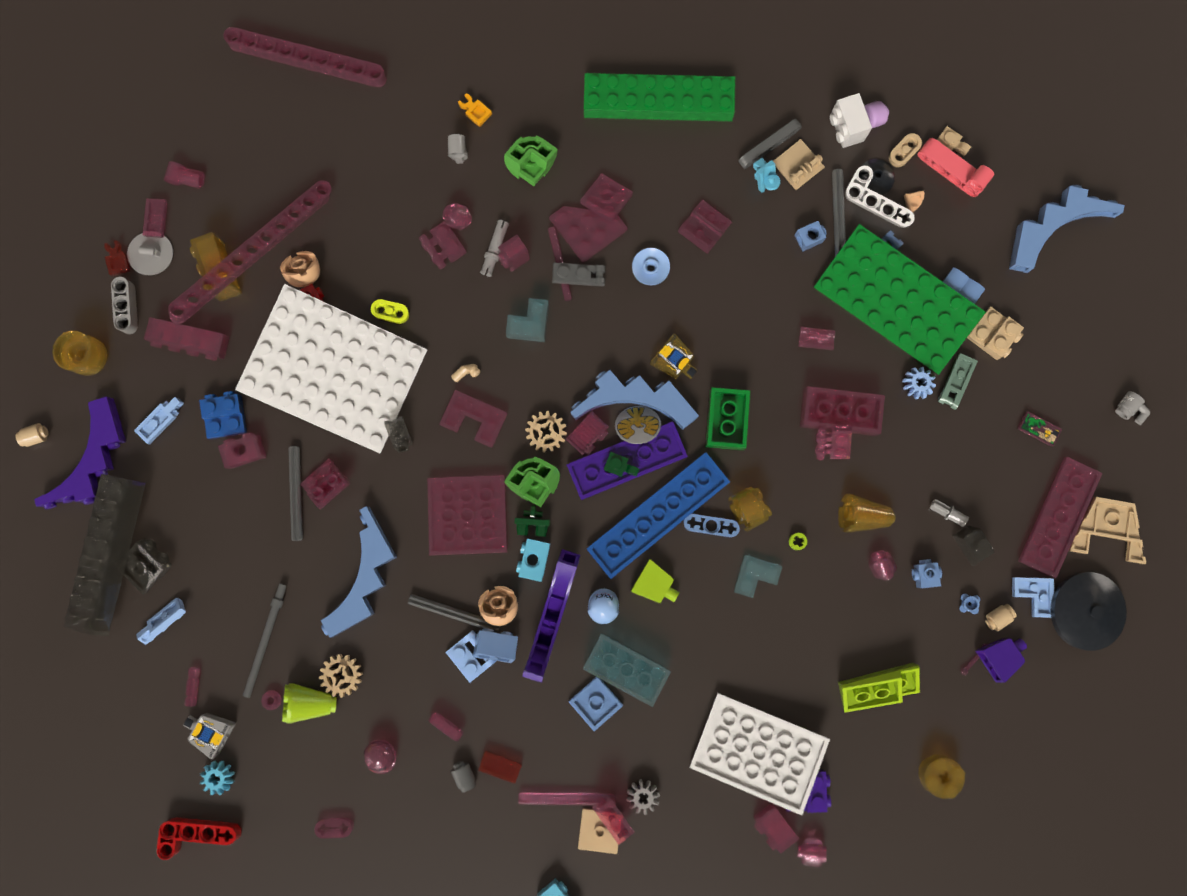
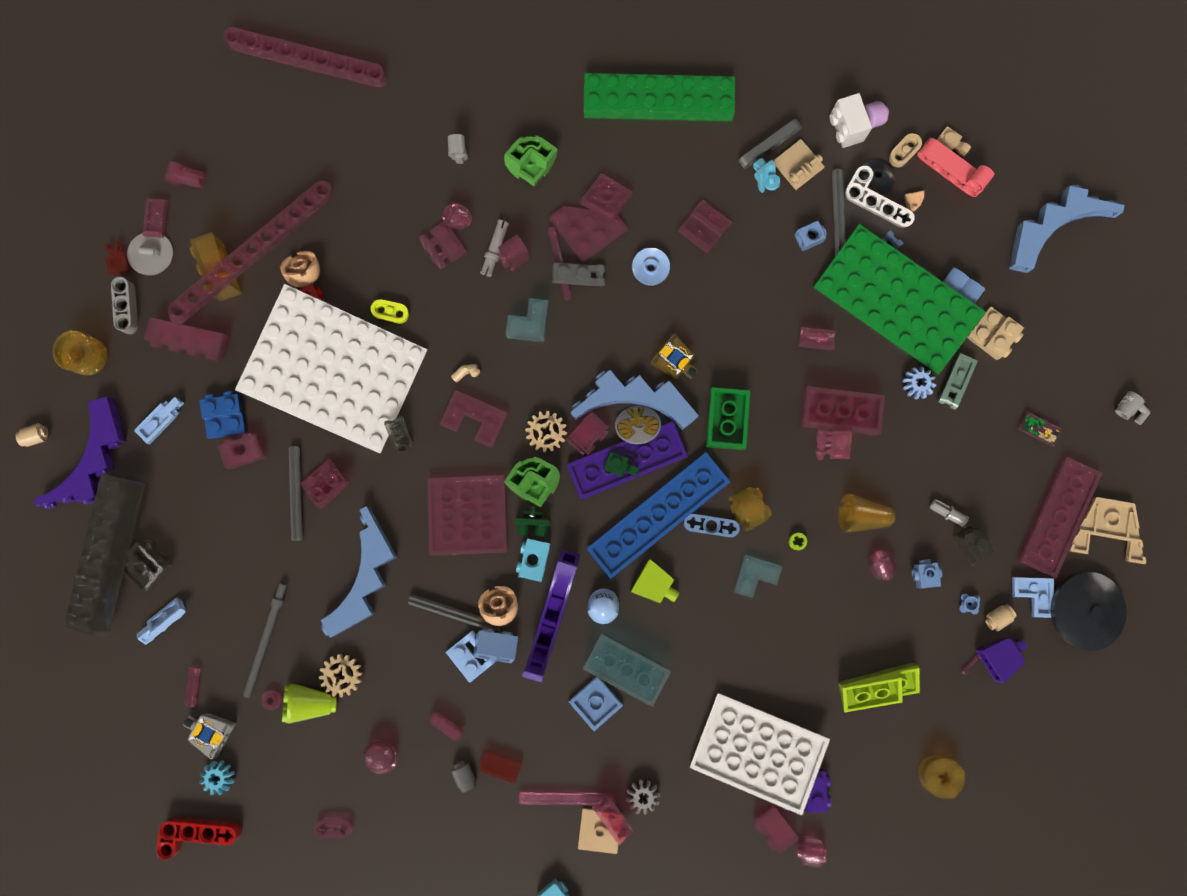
(475, 111): light orange plate -> none

